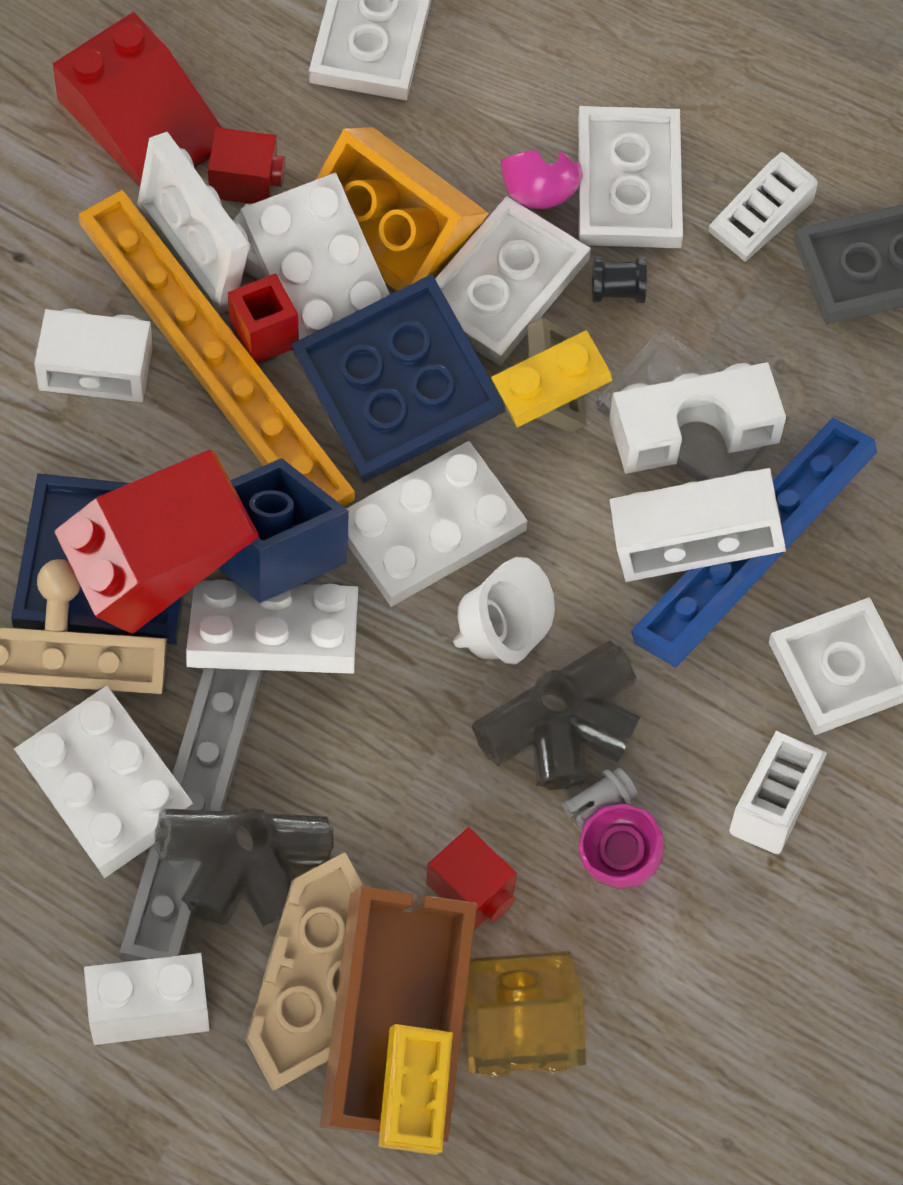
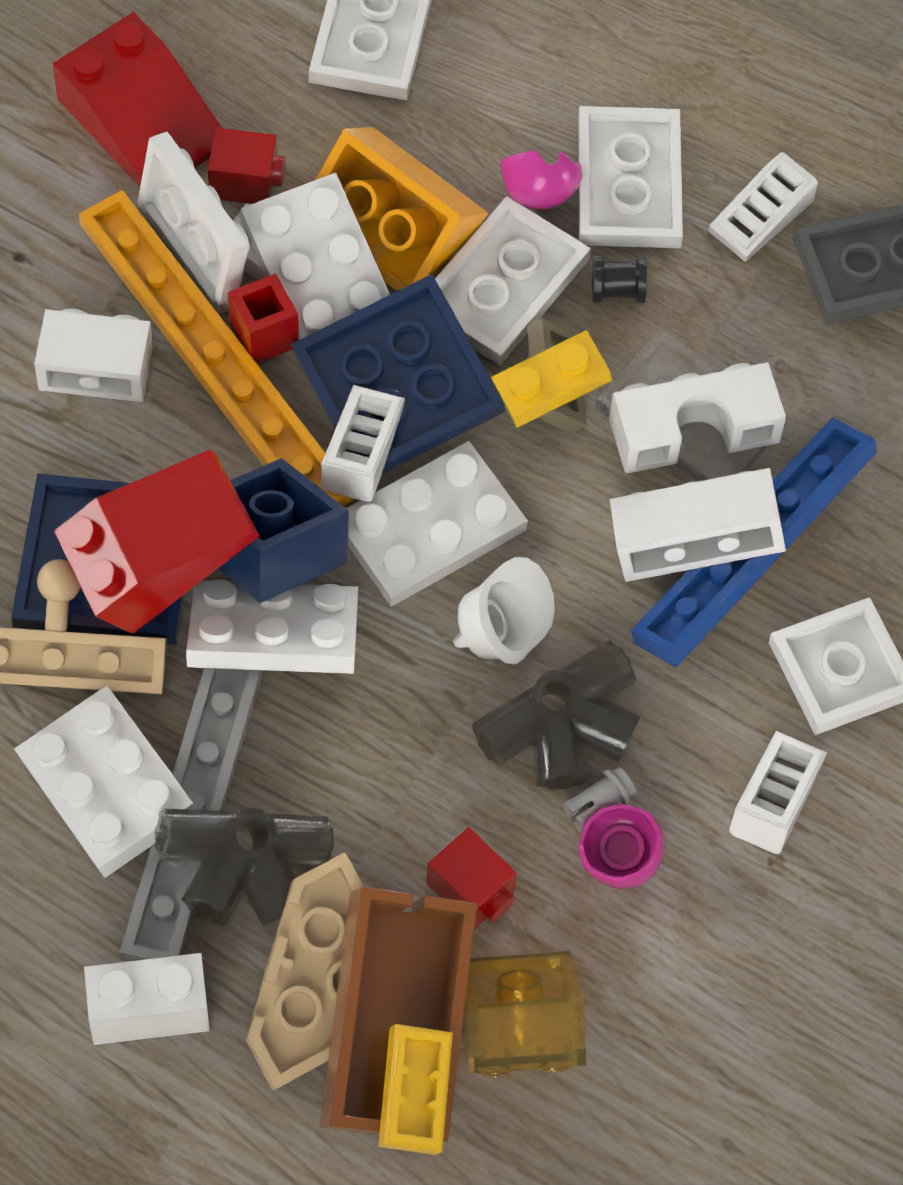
(352, 473): none -> white slope

